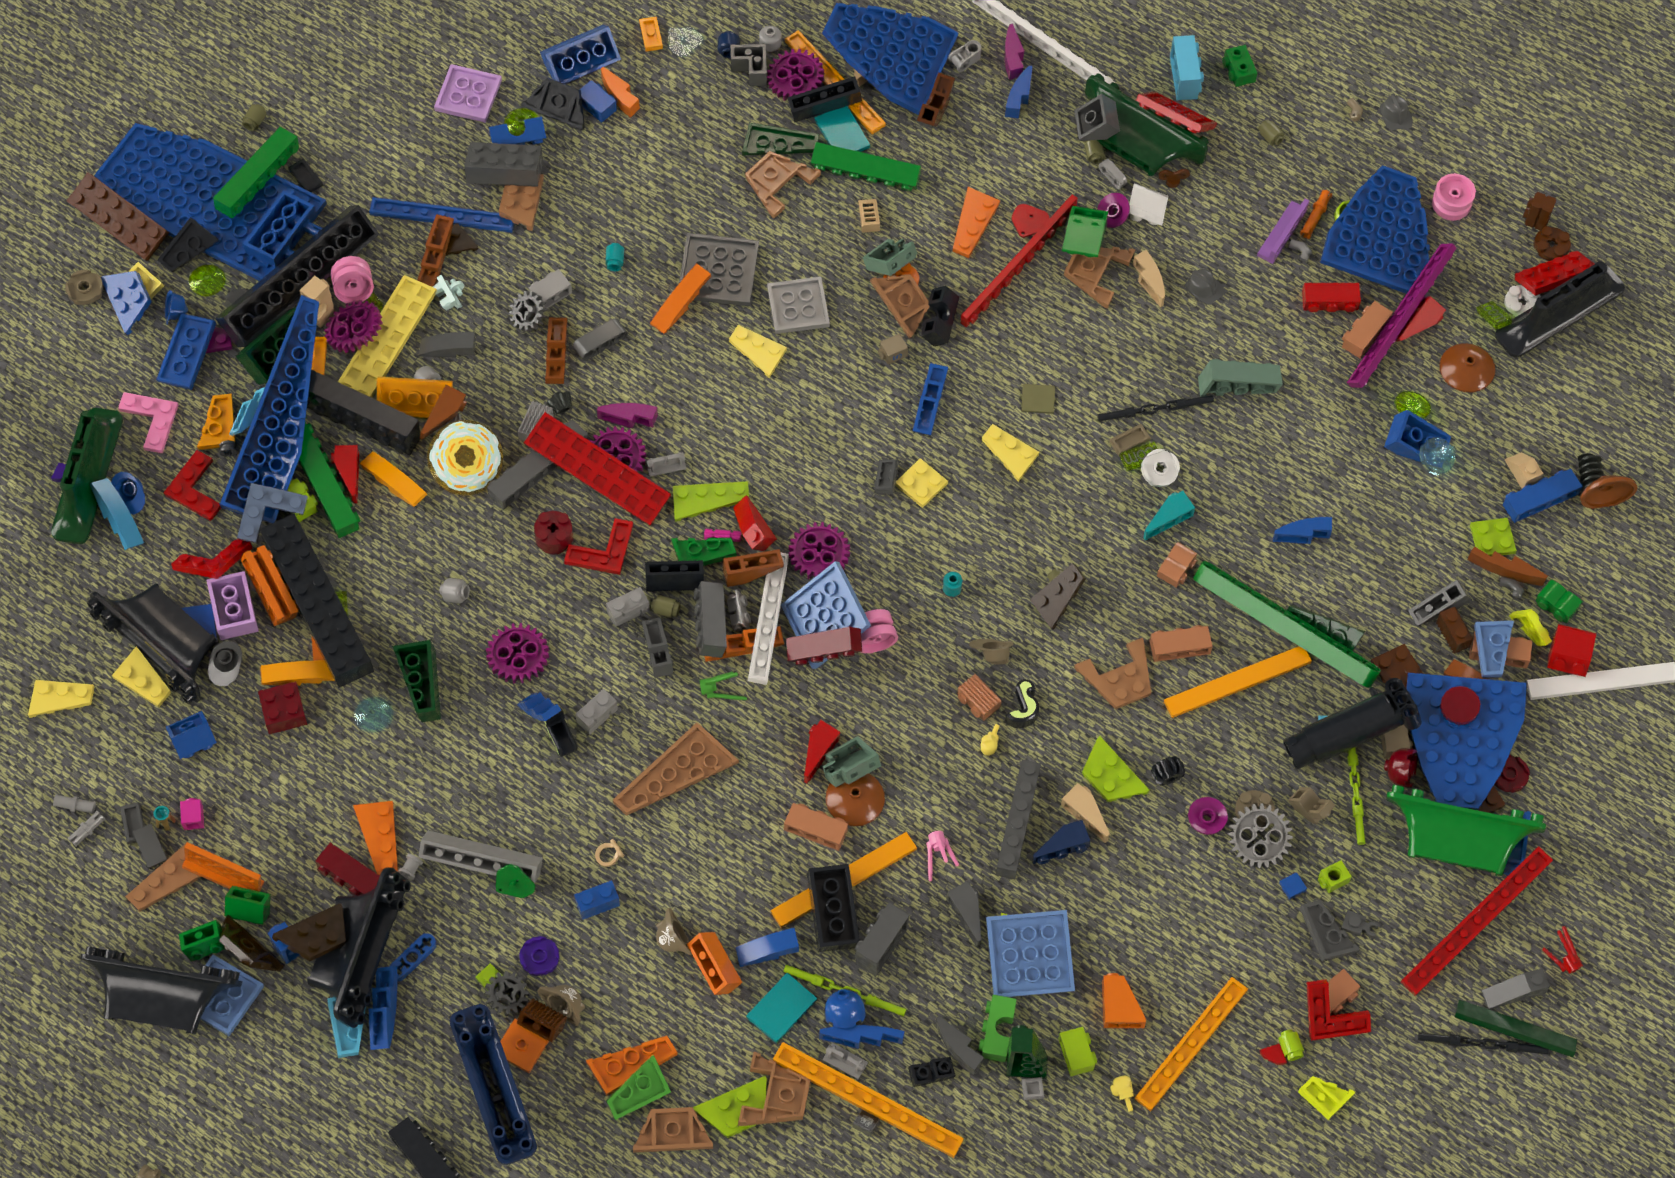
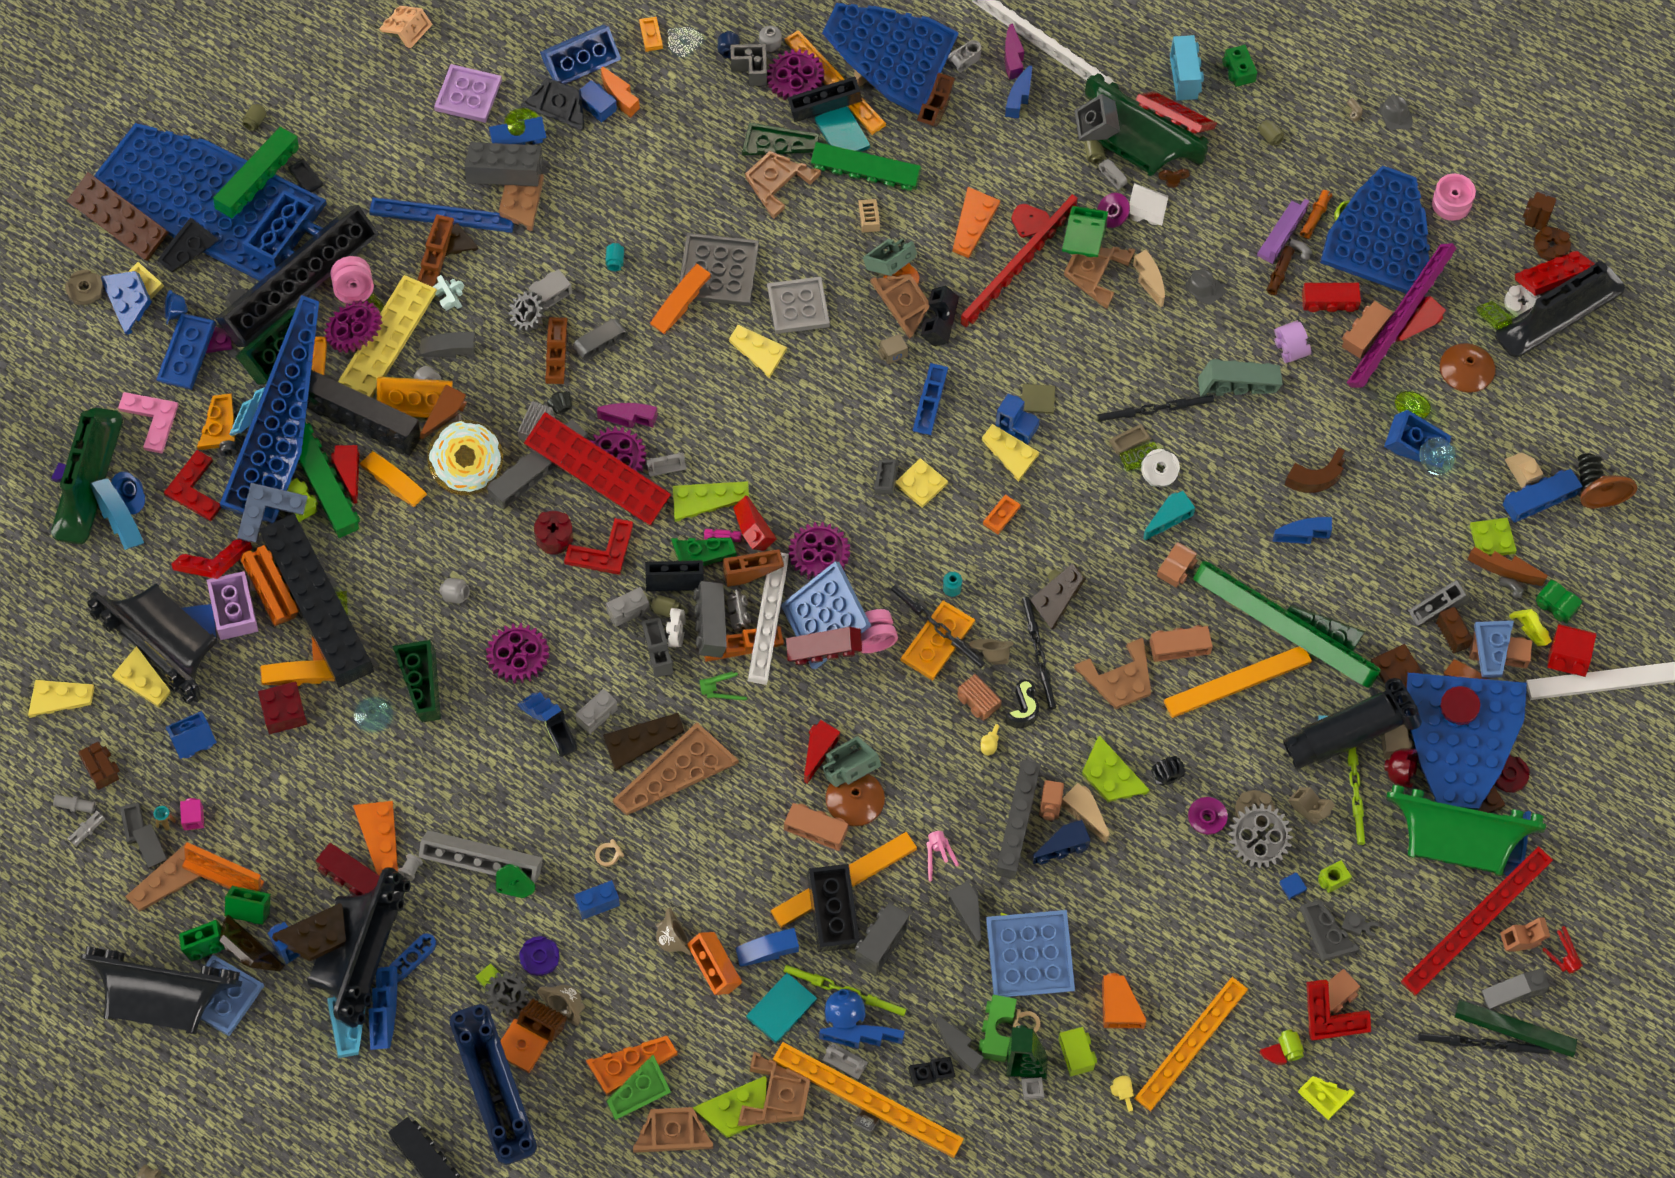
(98, 765): none -> reddish brown brick
(208, 286): clear neon green dish -> none
(224, 663): dark grey piece -> none
(320, 291): tan arch -> none
(408, 23): none -> light nougat bracket
(634, 741): none -> dark brown wing
(675, 627): none -> white plate
(918, 609): none -> black piece
(929, 649): none -> light orange plate
(1001, 514): none -> orange plate
(1015, 420): none -> blue brick
(1027, 1013): none -> tan piece
(1044, 675): none -> black piece
(1051, 800): none -> nougat brick
(1278, 276): none -> reddish brown pin
(1292, 341): none -> lavender brick
(1318, 480): none -> reddish brown arch
(1525, 936): none -> nougat brick

